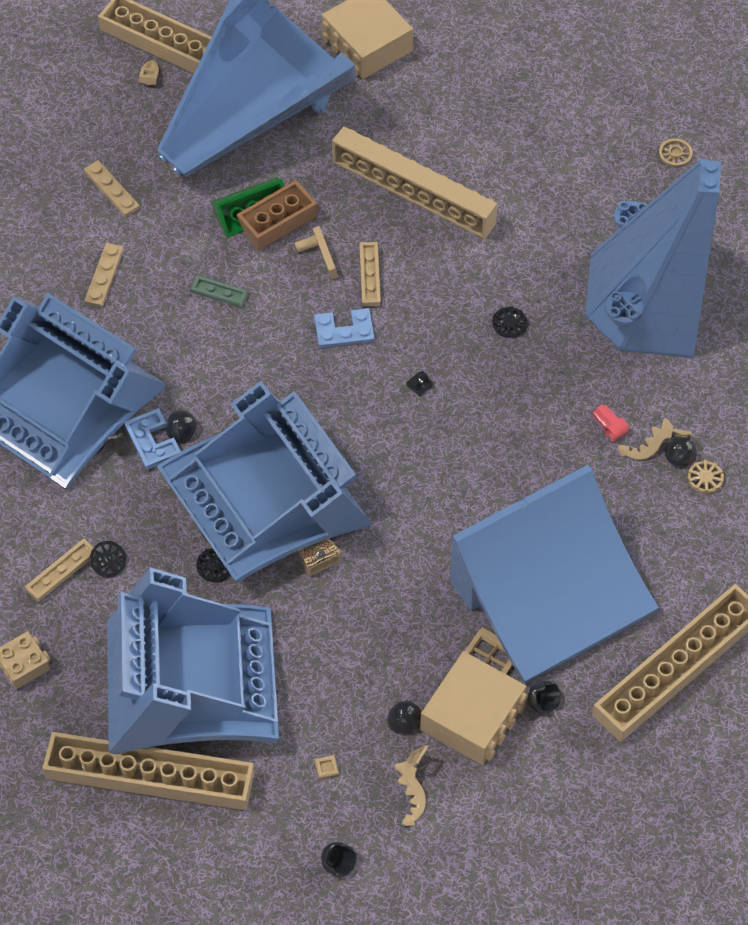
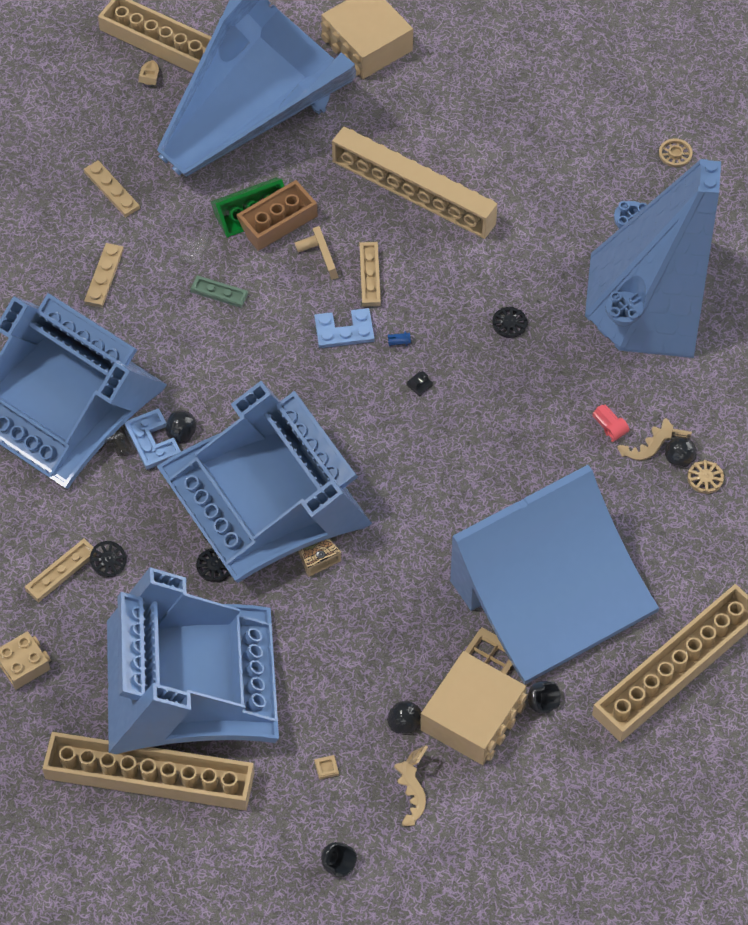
(399, 339): none -> blue pin

